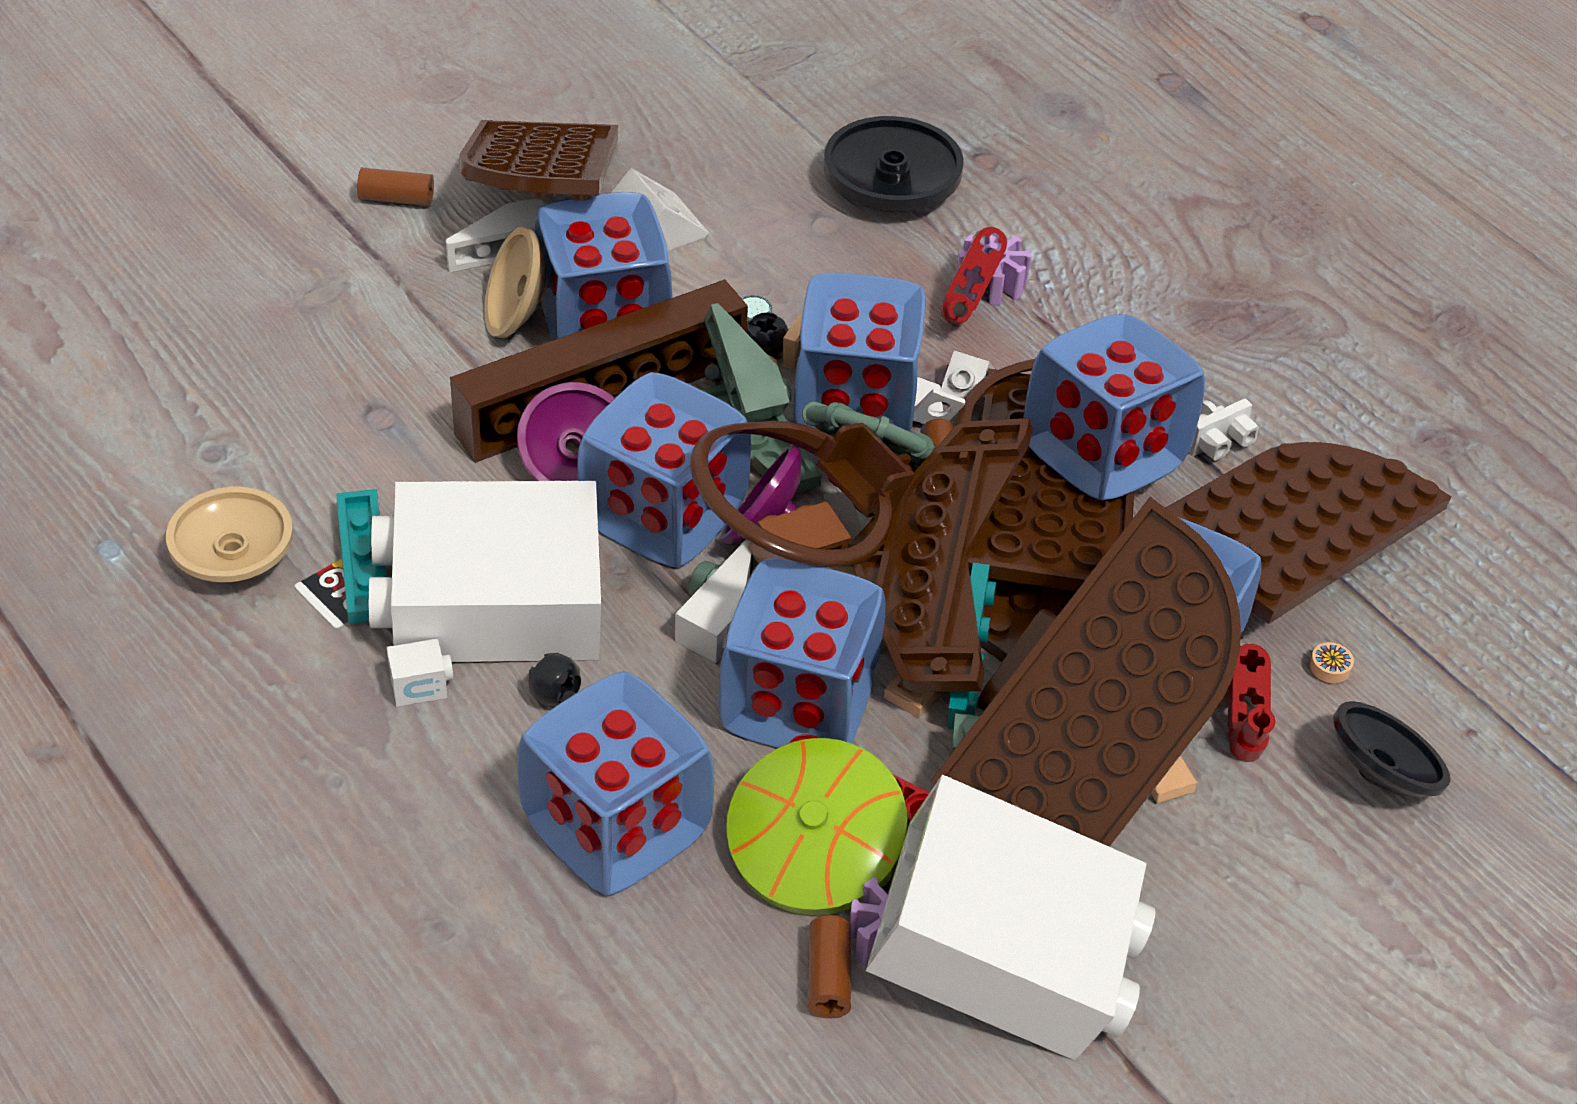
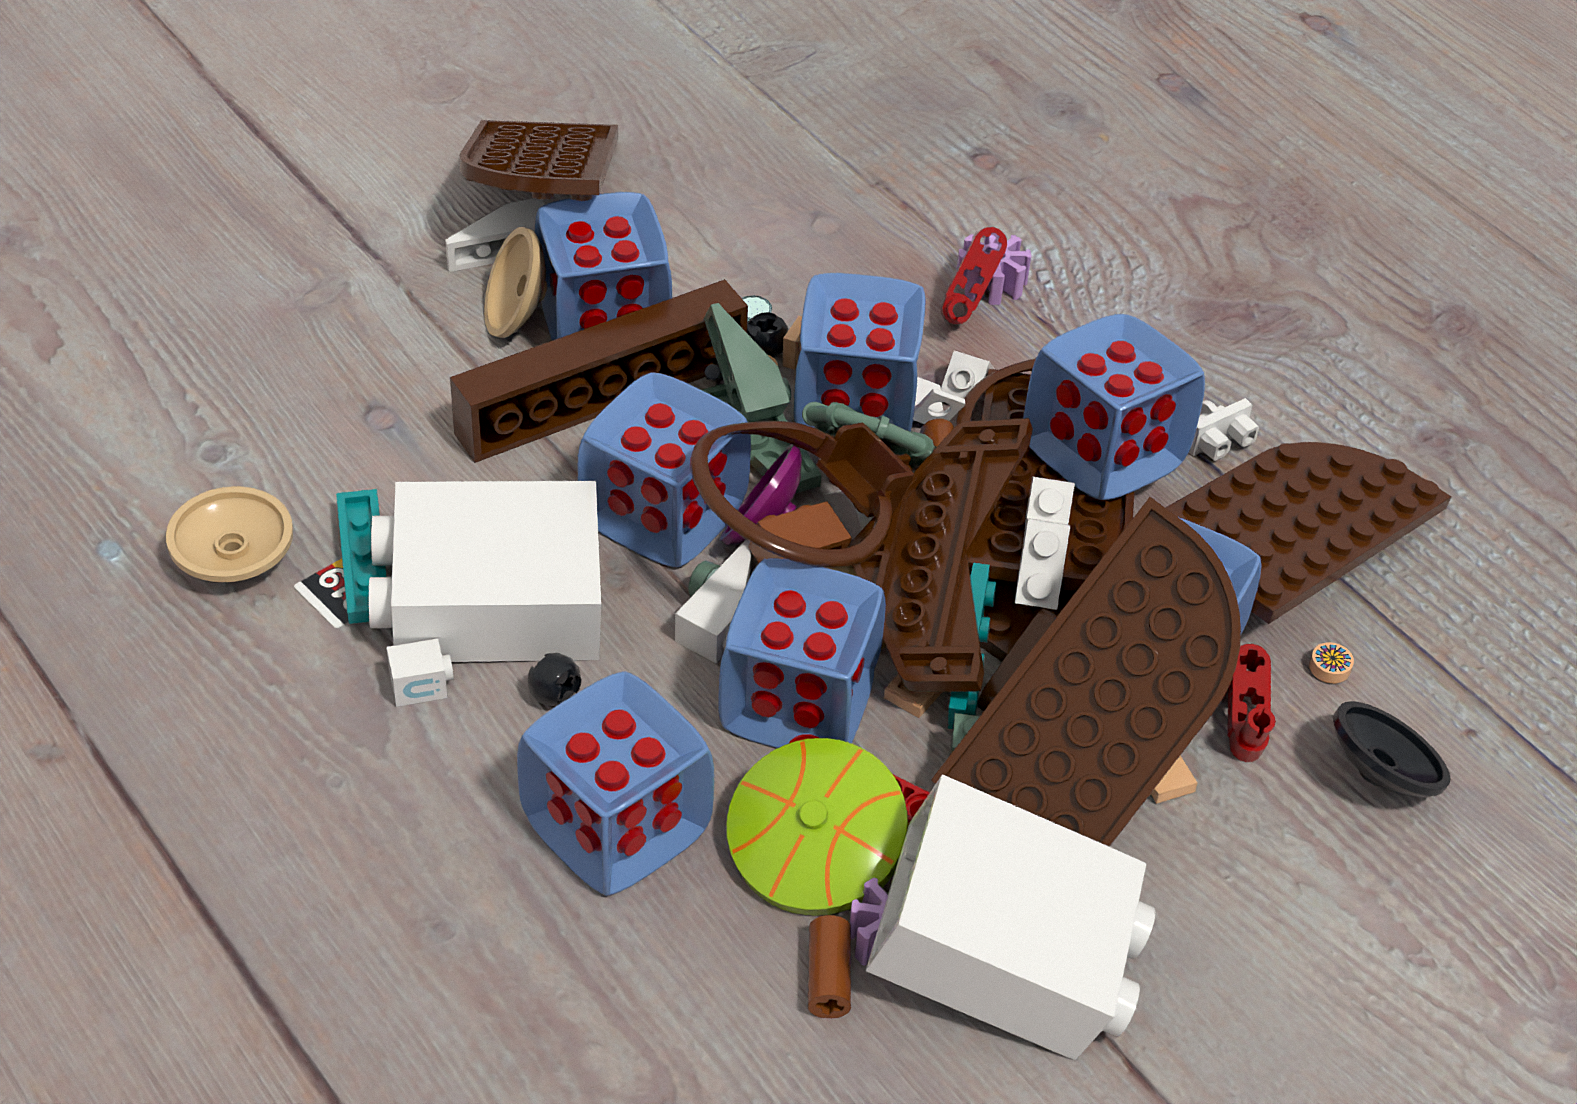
(395, 186): dark orange piece -> none
(551, 421): magenta dish -> none
(675, 219): white slope -> none
(893, 163): black dish -> none
(1044, 543): none -> white arch

